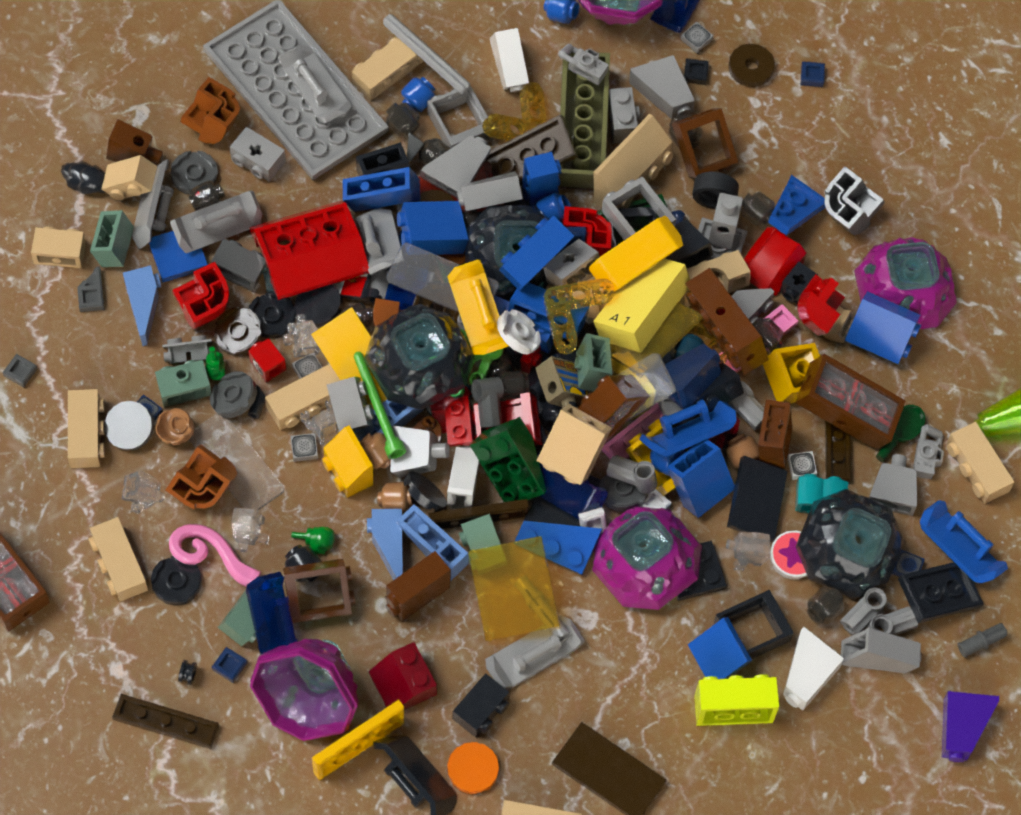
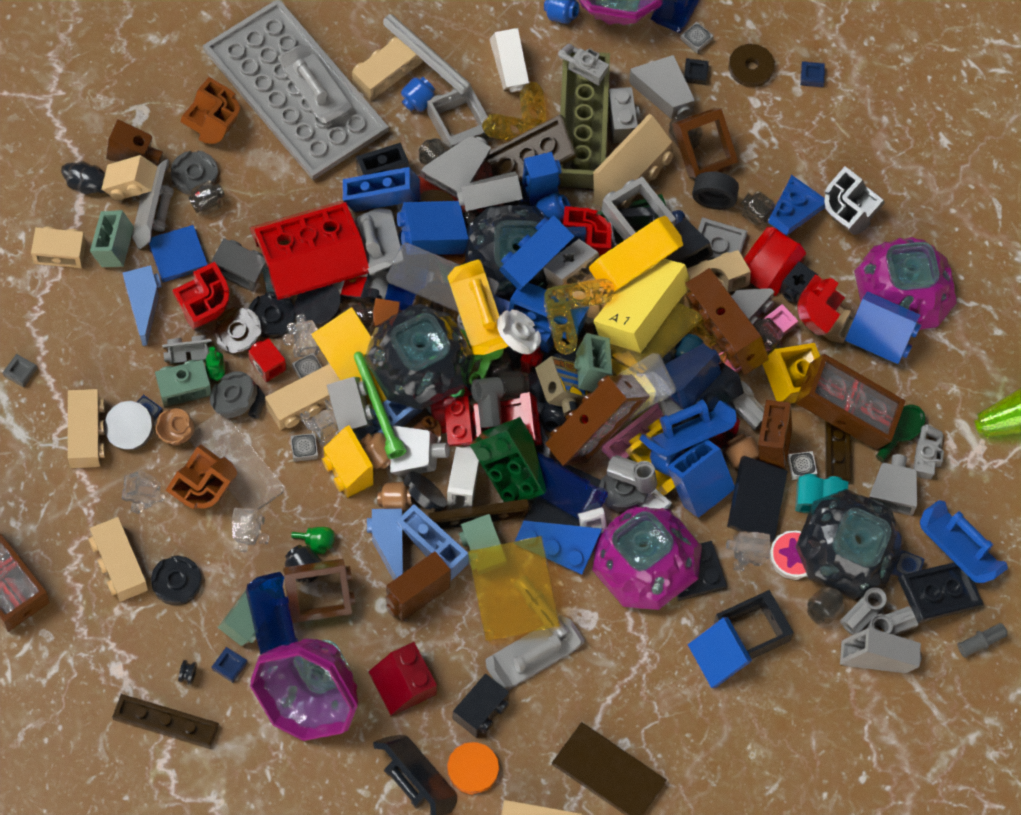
(91, 292): dark grey tile -> none
(217, 221): light grey piece -> none
(238, 570): bright pink plant -> none
(257, 154): light grey brick -> none
(358, 740): yellow tile -> none
(402, 119): clear smoke head -> none
(414, 146): dark grey slope -> none
(574, 444): tan brick -> none
(725, 215): light grey torso -> none
(736, 700): neon yellow brick -> none
(810, 669): white slope -> none
(963, 722): dark purple slope -> none
(979, 463): tan brick -> none

